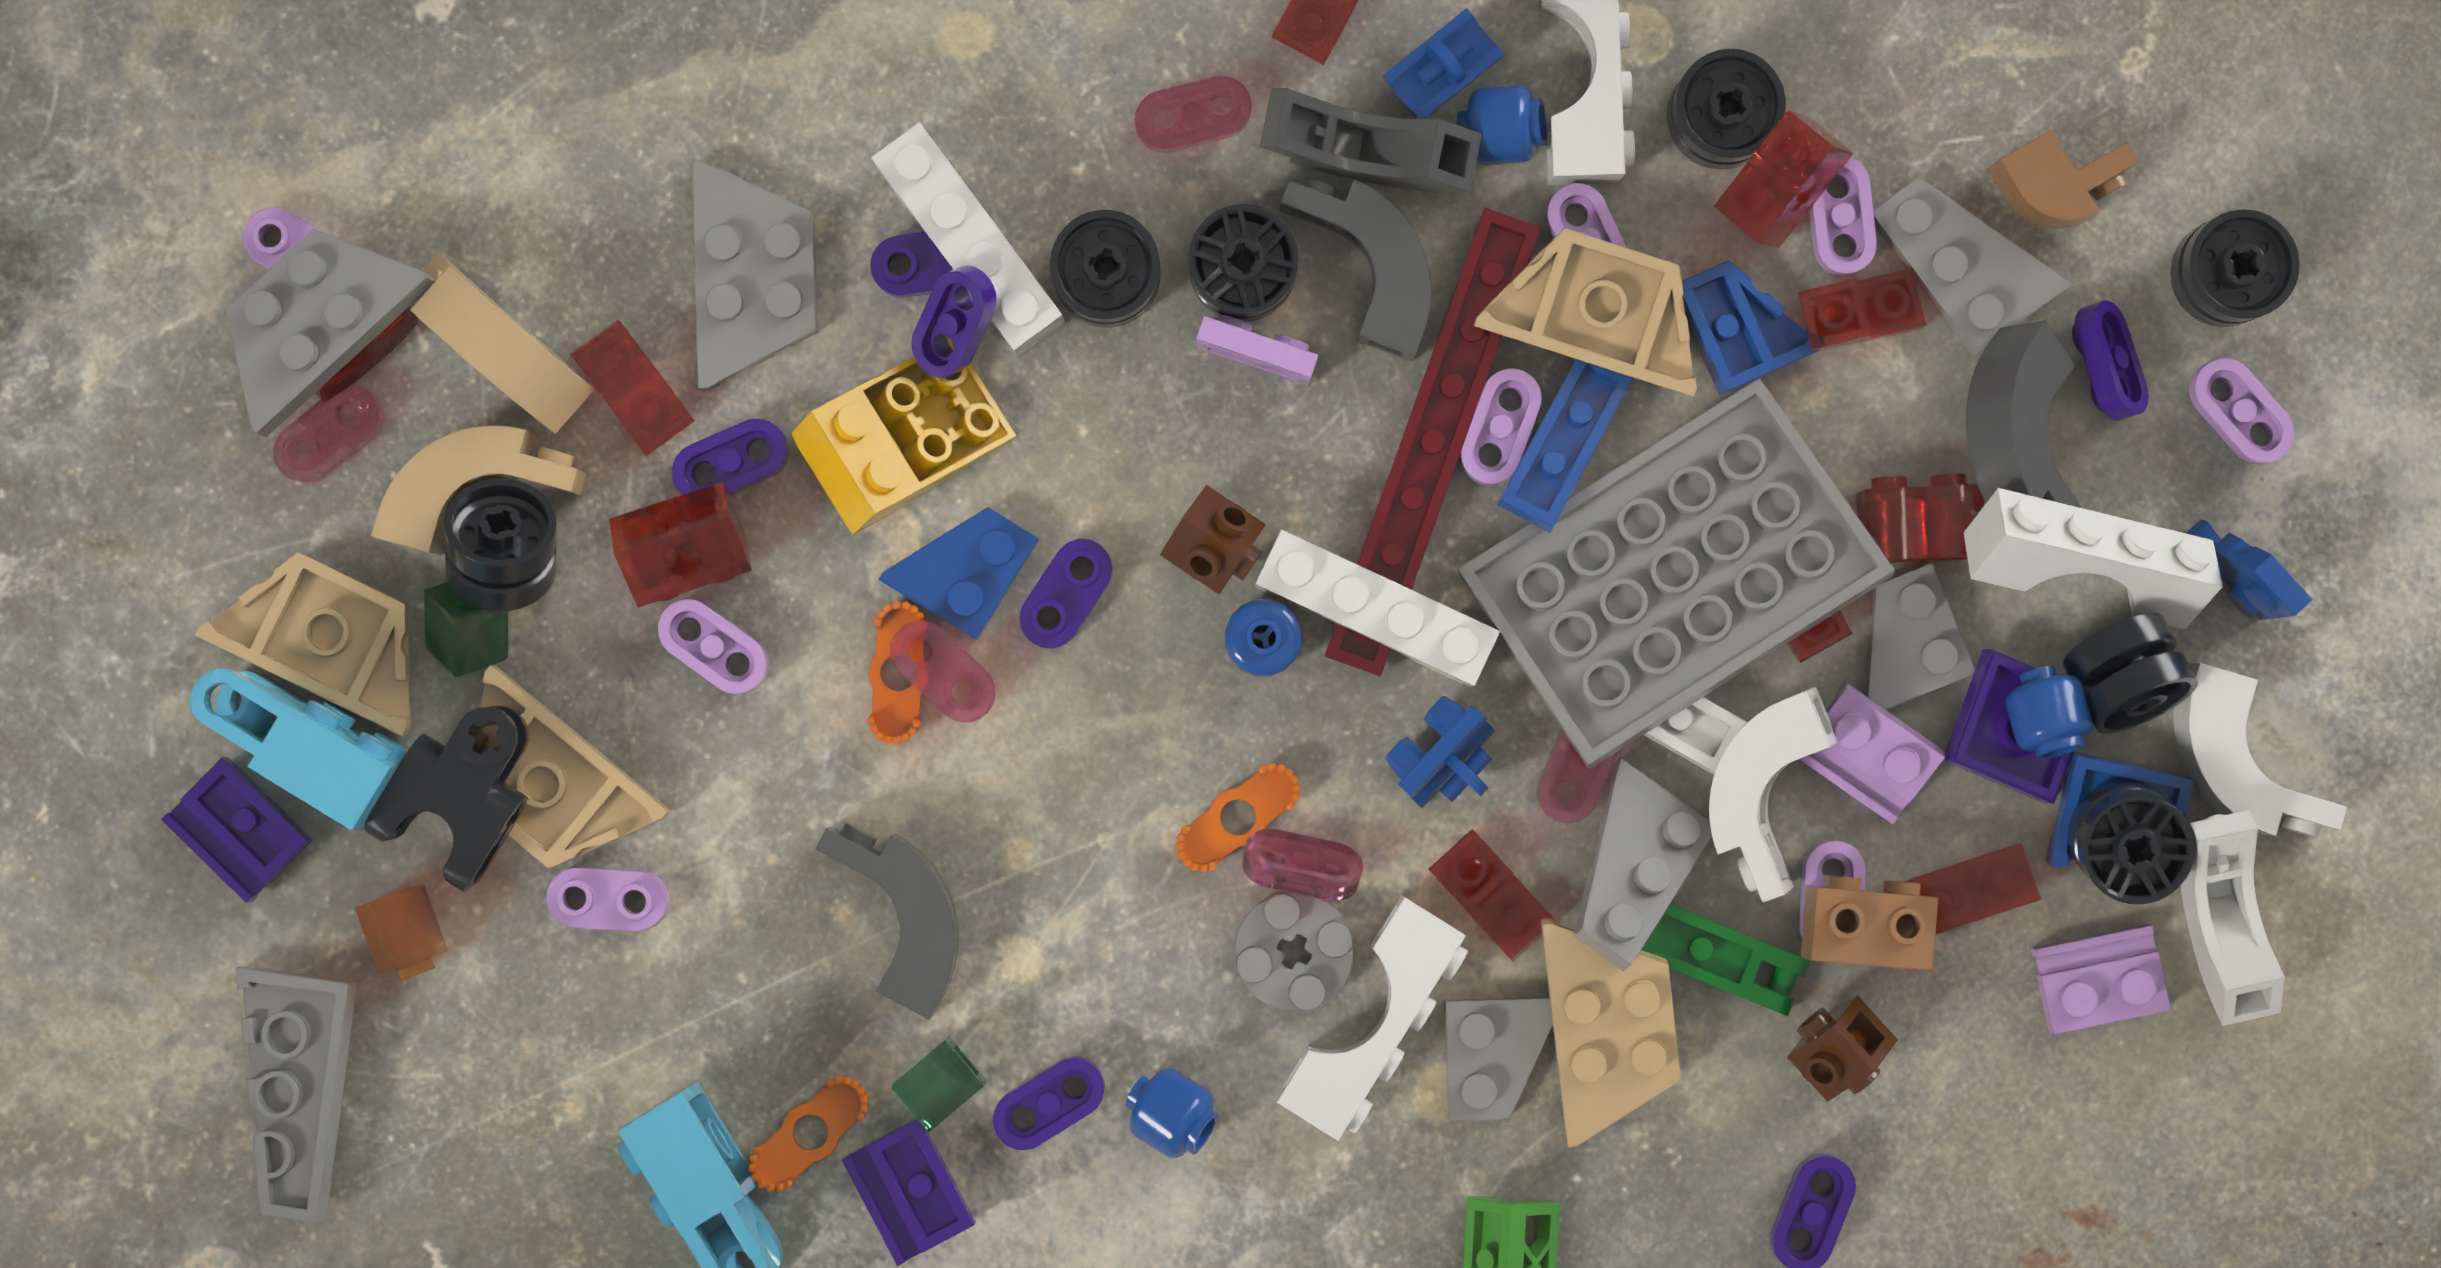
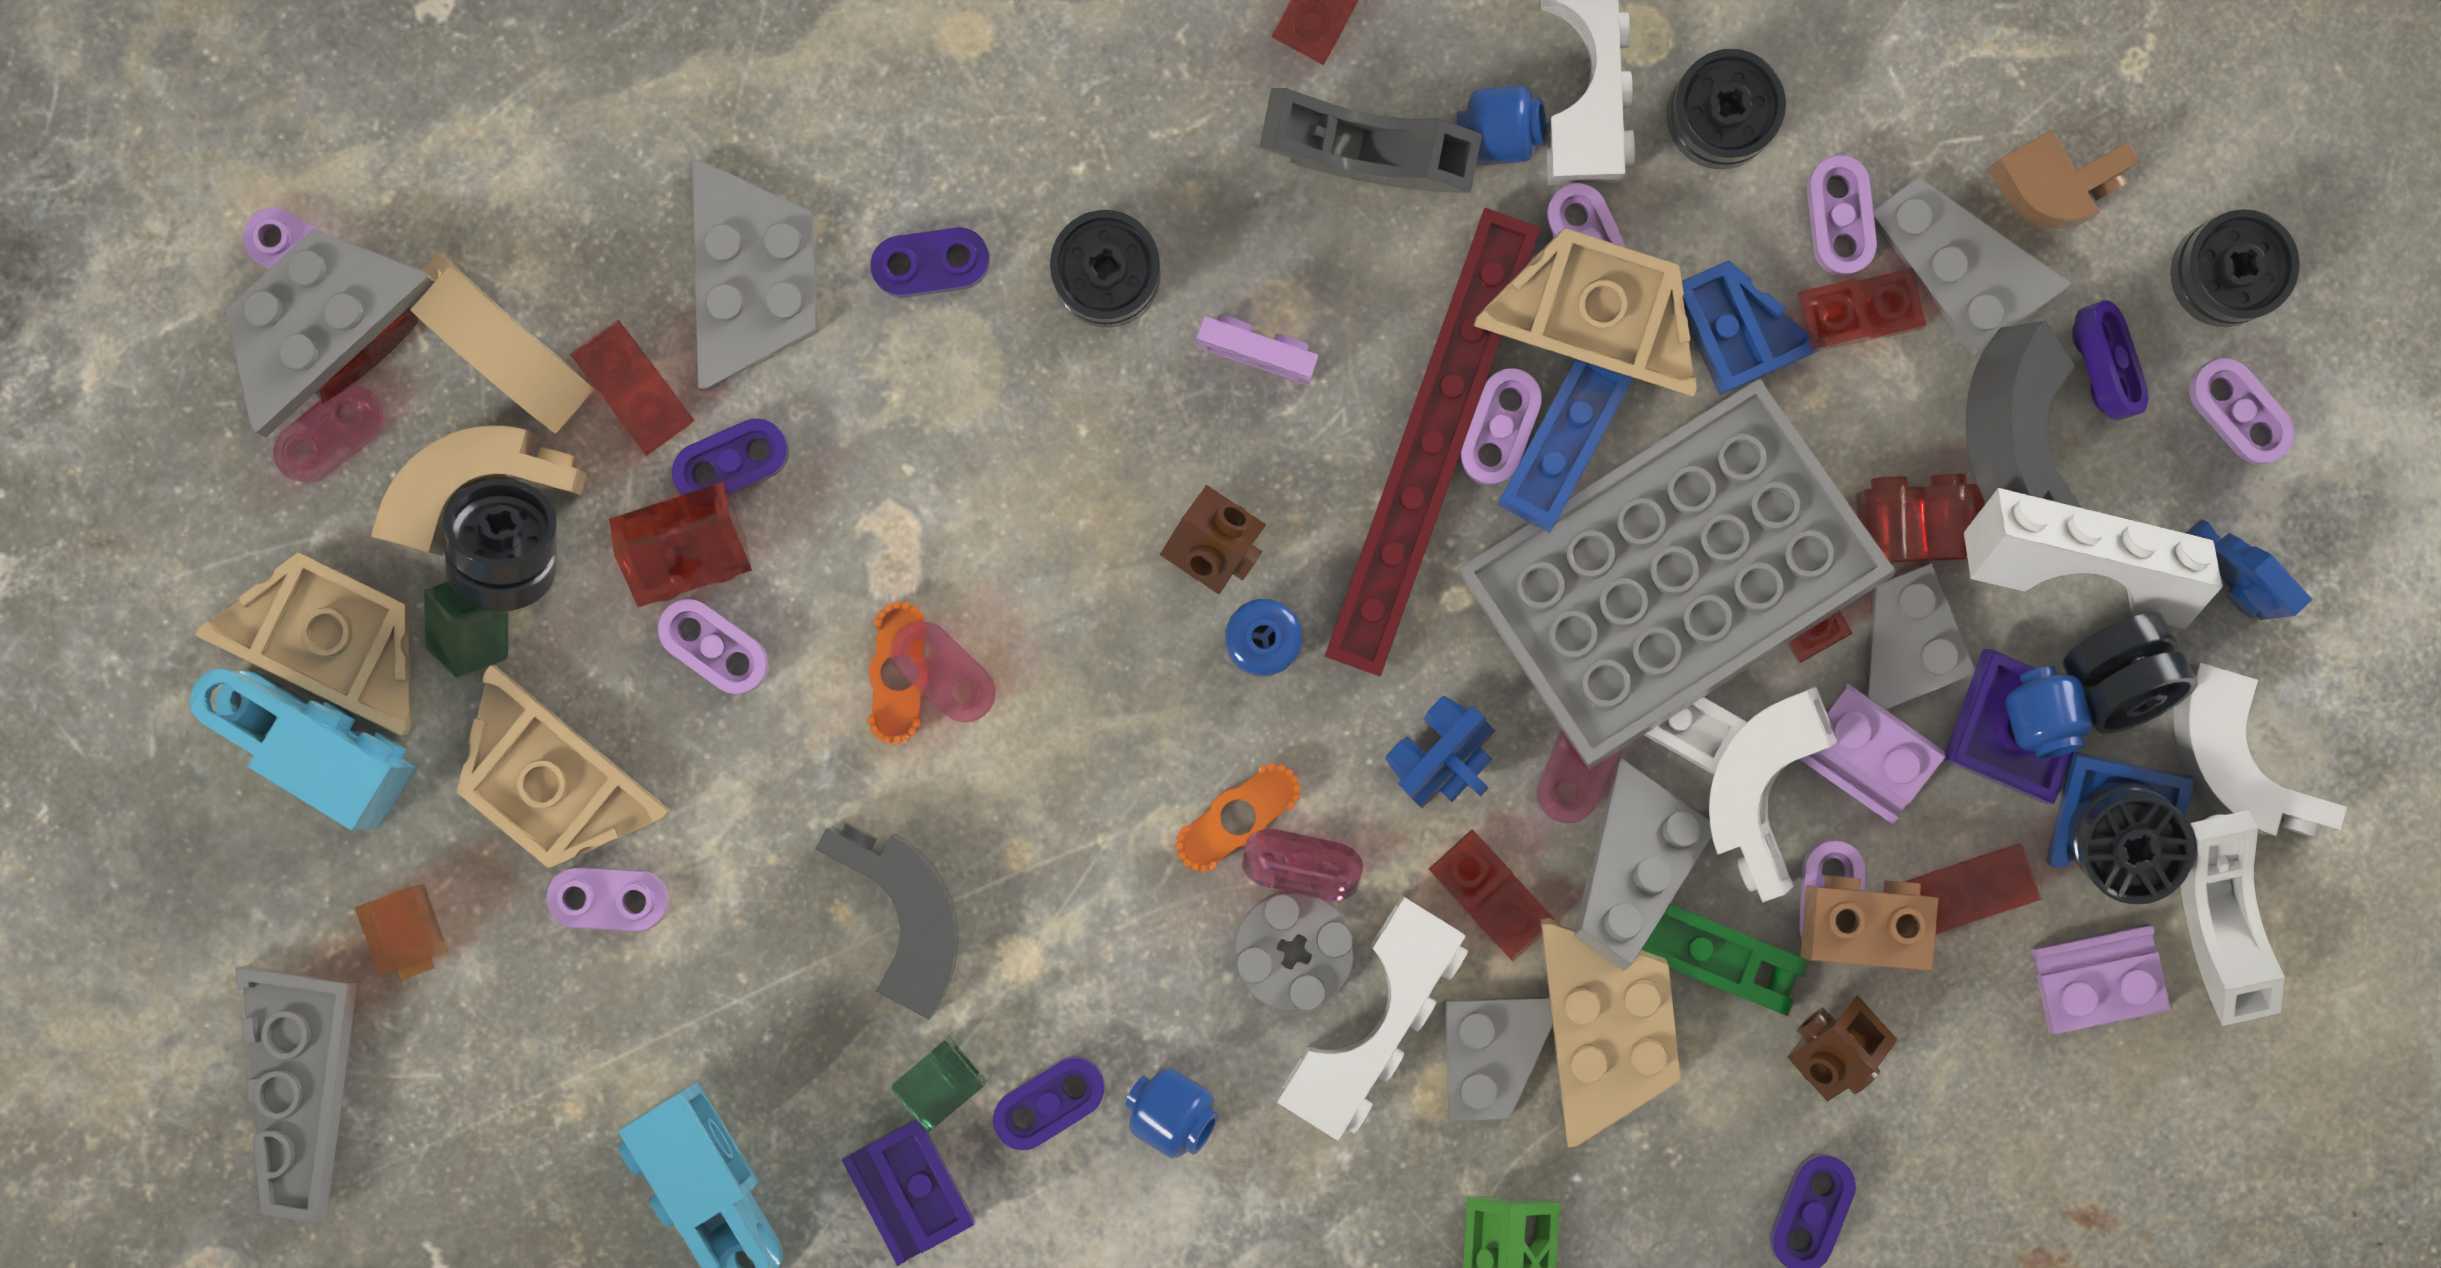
(237, 829): dark purple plate -> none
(463, 787): black piece -> none
(782, 1159): orange piece -> none
(899, 439): yellow slope -> none
(955, 316): dark purple plate -> none
(965, 570): blue wing -> none
(967, 235): white arch -> none
(1067, 594): dark purple plate -> none
(1195, 119): clear pink plate -> none
(1262, 239): black wheel -> none
(1377, 608): white arch -> none
(1391, 249): dark grey arch -> none
(1443, 65): blue hips -> none
(1783, 179): clear red brick -> none

